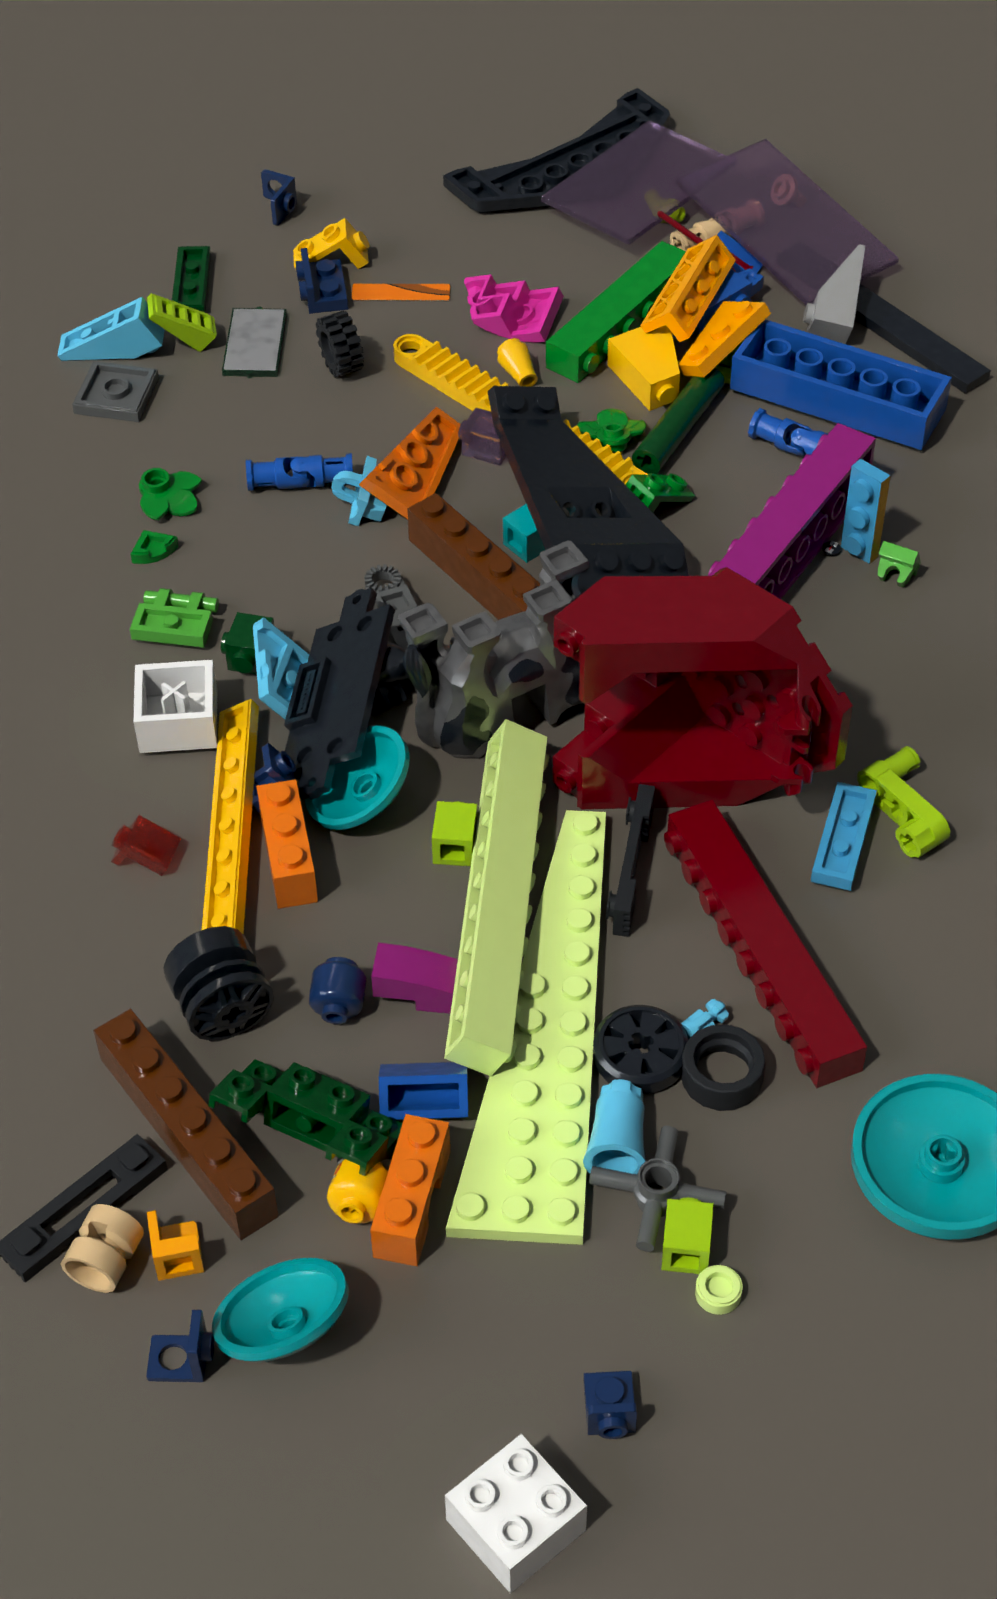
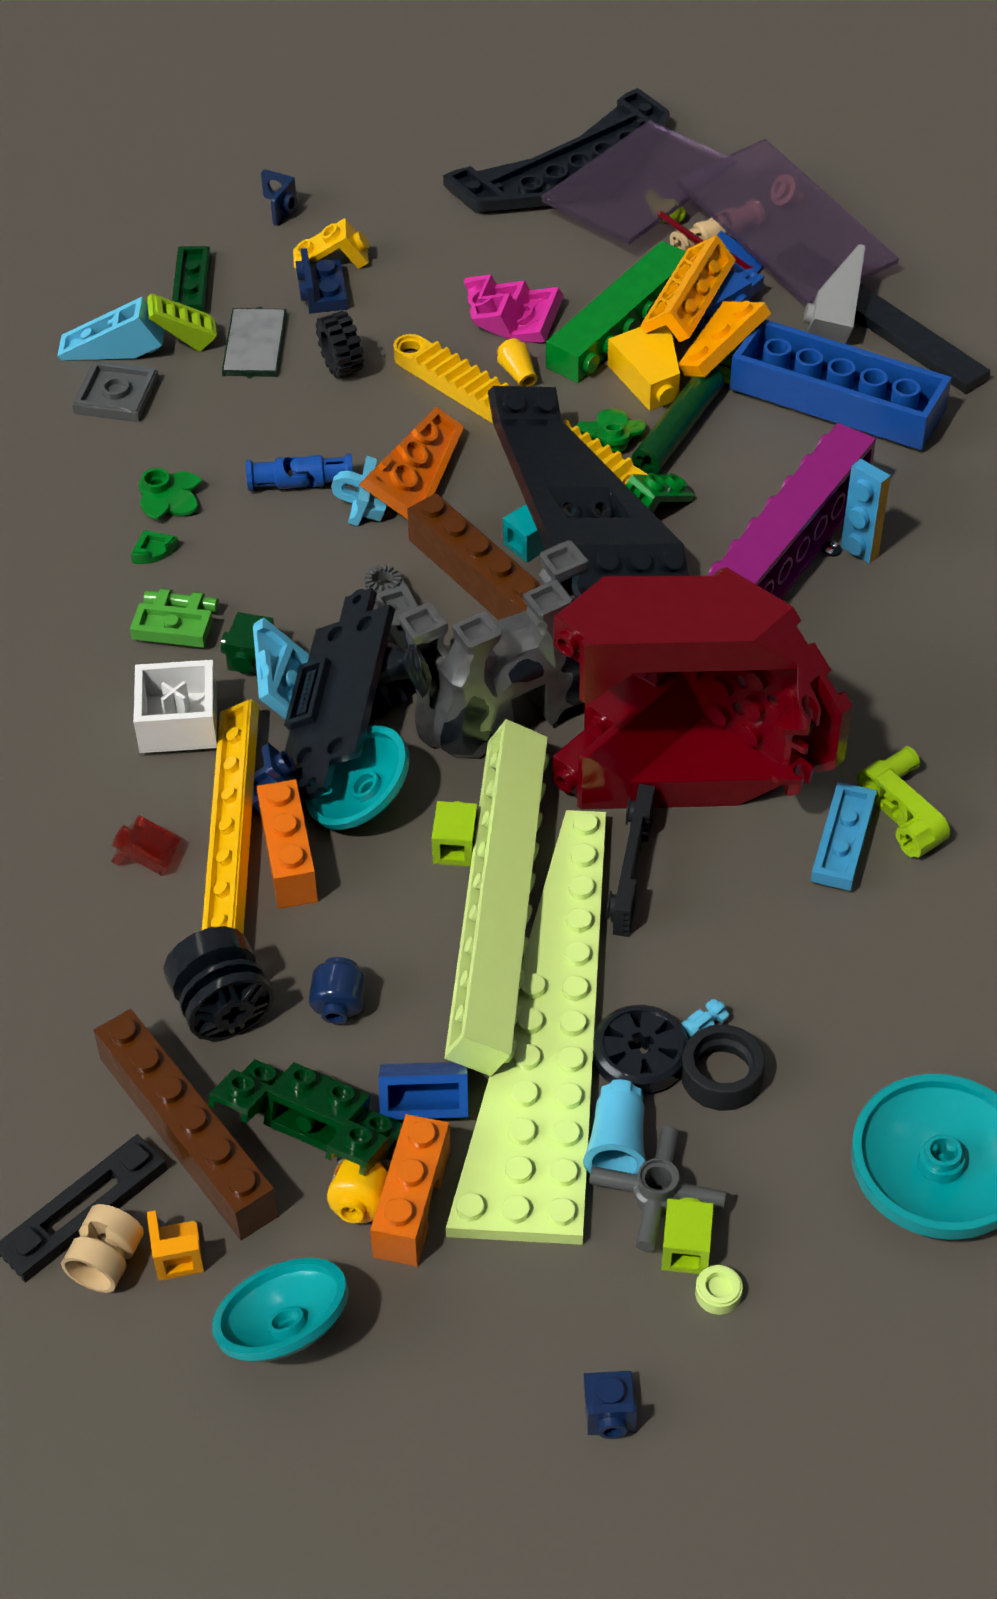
(197, 1345): dark blue bracket -> none
(400, 292): orange sticker -> none
(415, 976): magenta slope -> none
(480, 438): clear purple brick -> none
(516, 1513): white brick -> none
(765, 945): dark red brick -> none
(780, 432): blue piece -> none
(900, 559): bright green tile -> none

